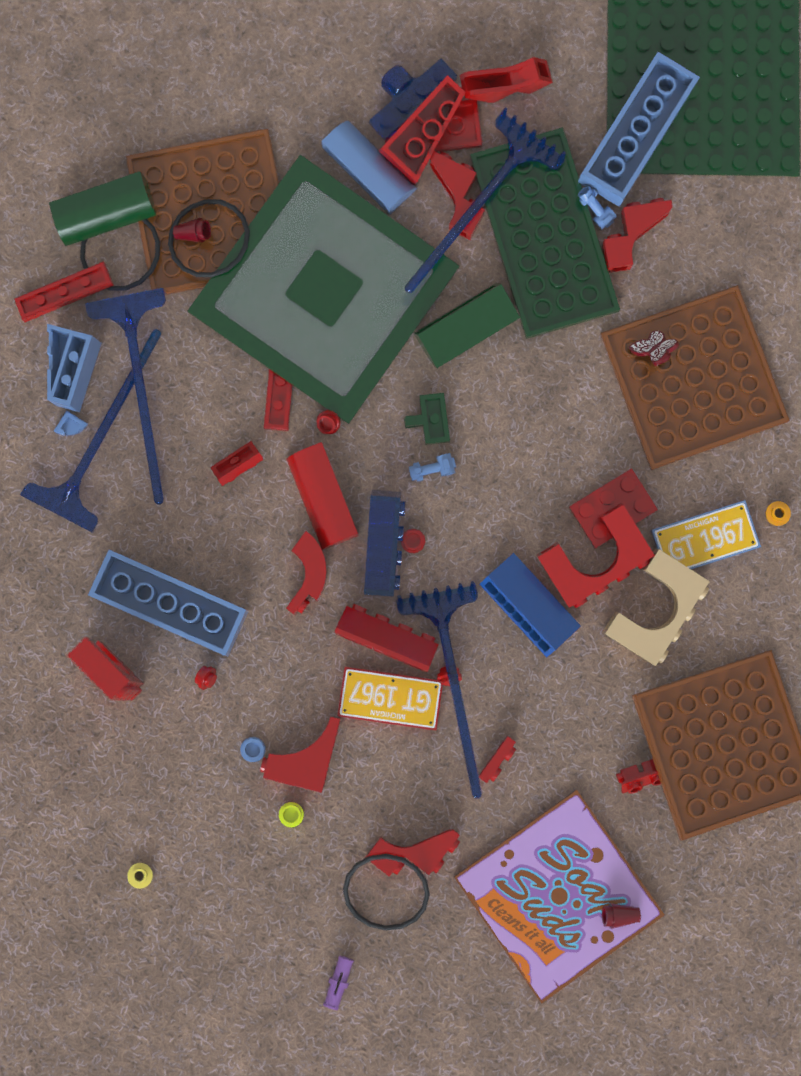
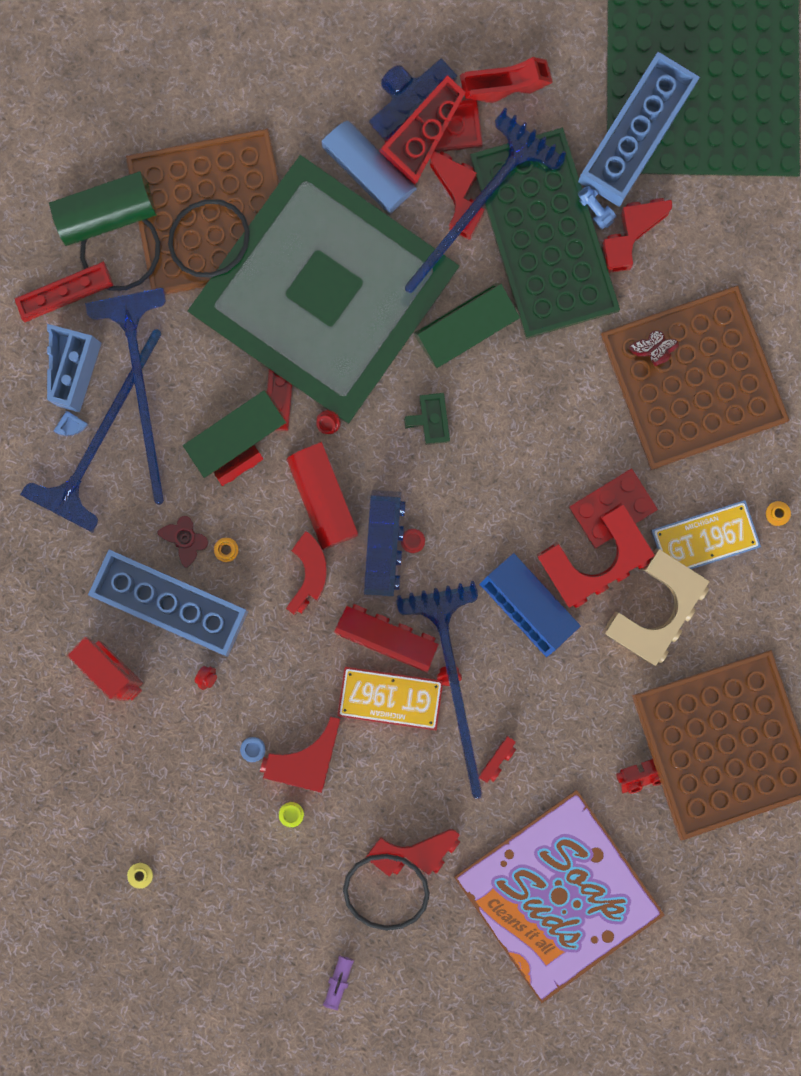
(185, 539): none -> dark red animal
(194, 230): dark red cone -> none
(226, 542): none -> light orange plate
(234, 433): none -> dark green brick
(445, 465): medium blue bar -> none
(620, 915): dark red cone -> none

